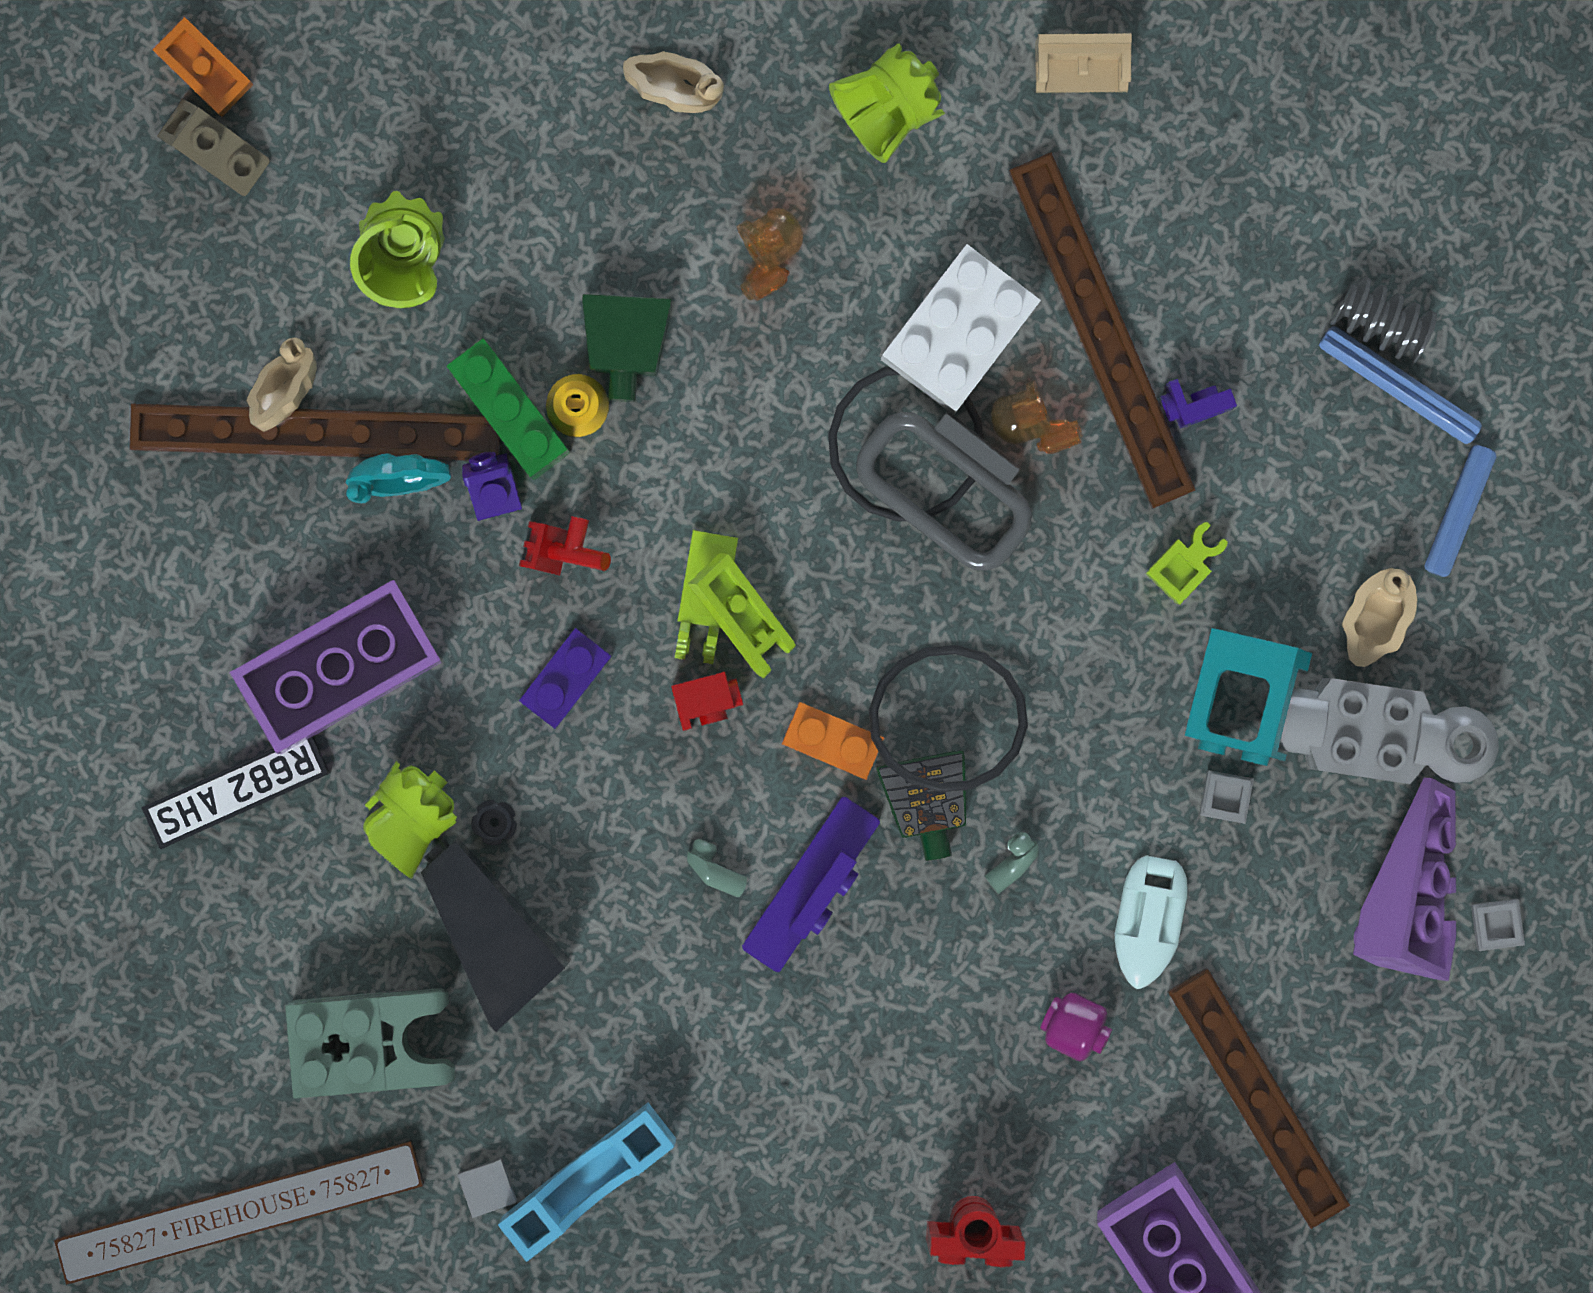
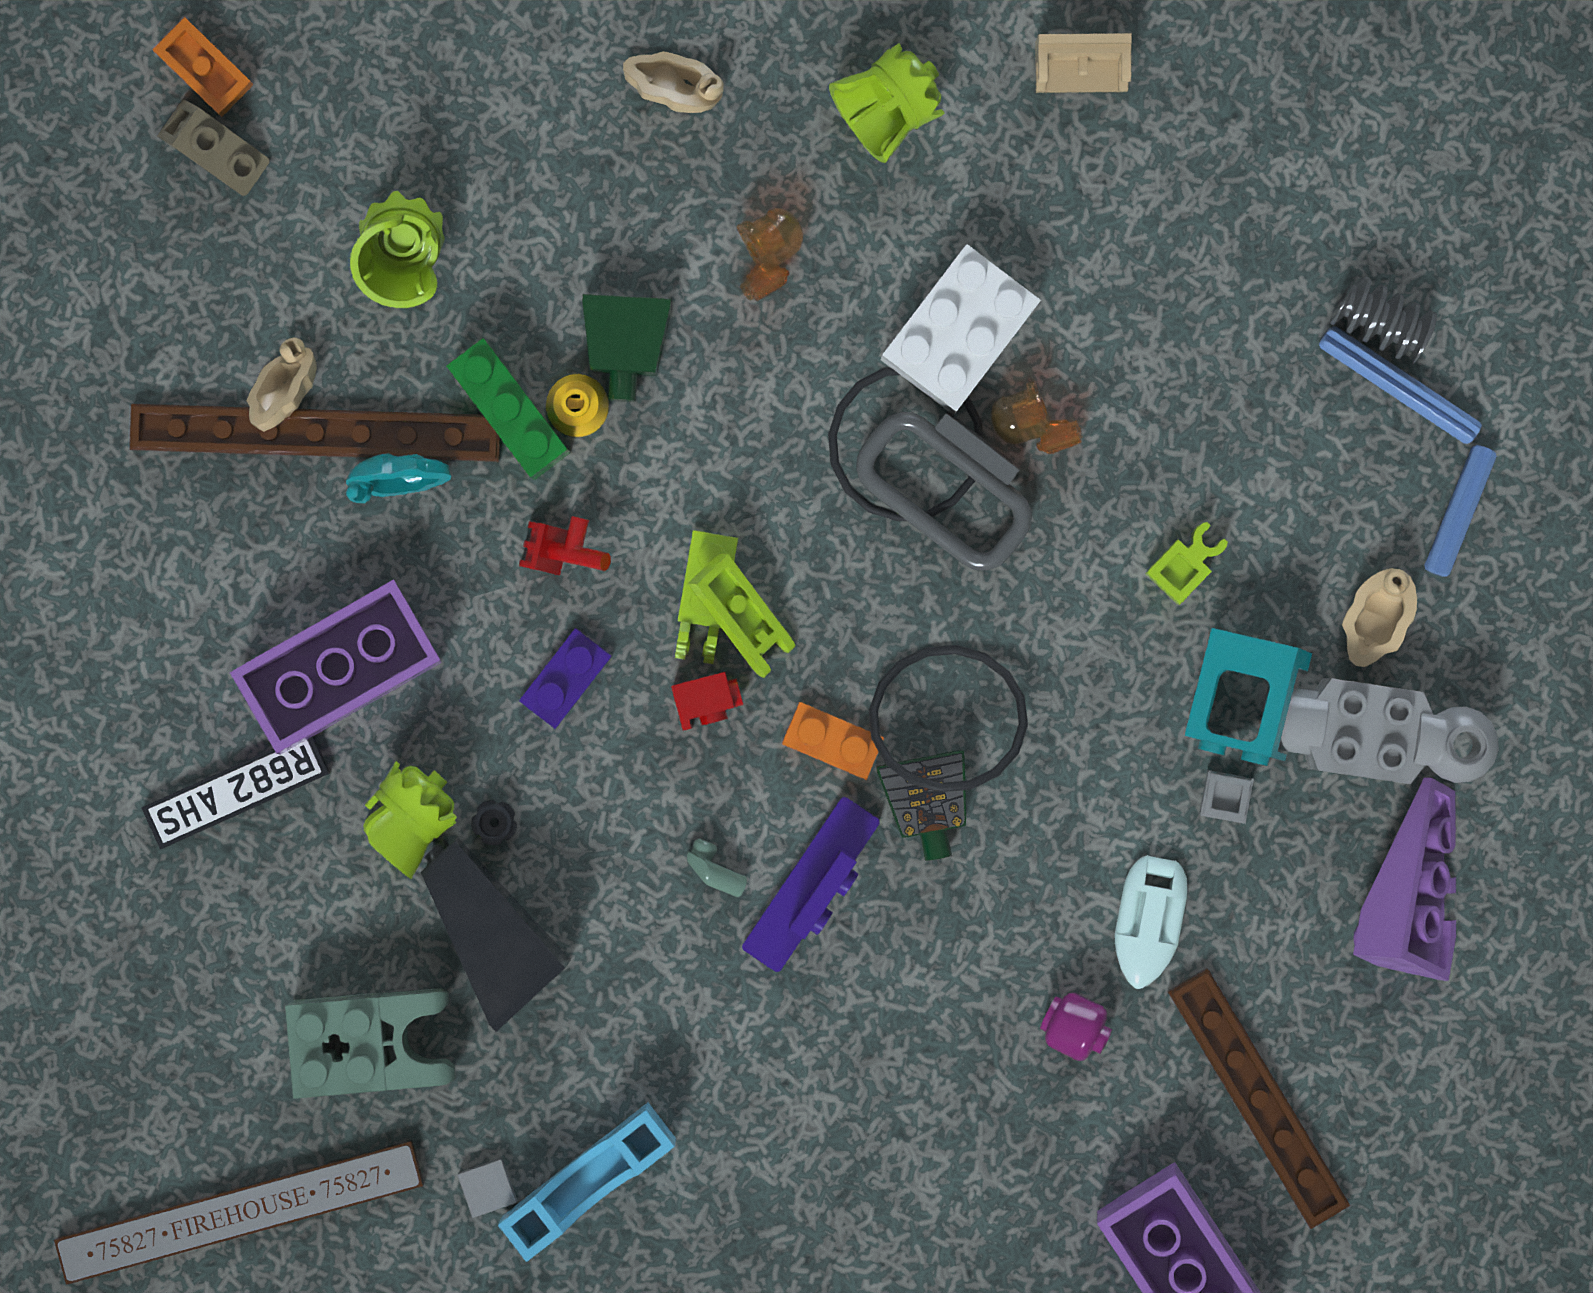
(491, 485): dark purple bracket -> none
(994, 1243): red plate -> none
(1013, 867): sand green arm -> none
(1101, 330): reddish brown tile -> none
(1204, 404): dark purple bracket -> none
(1497, 924): light grey tile -> none

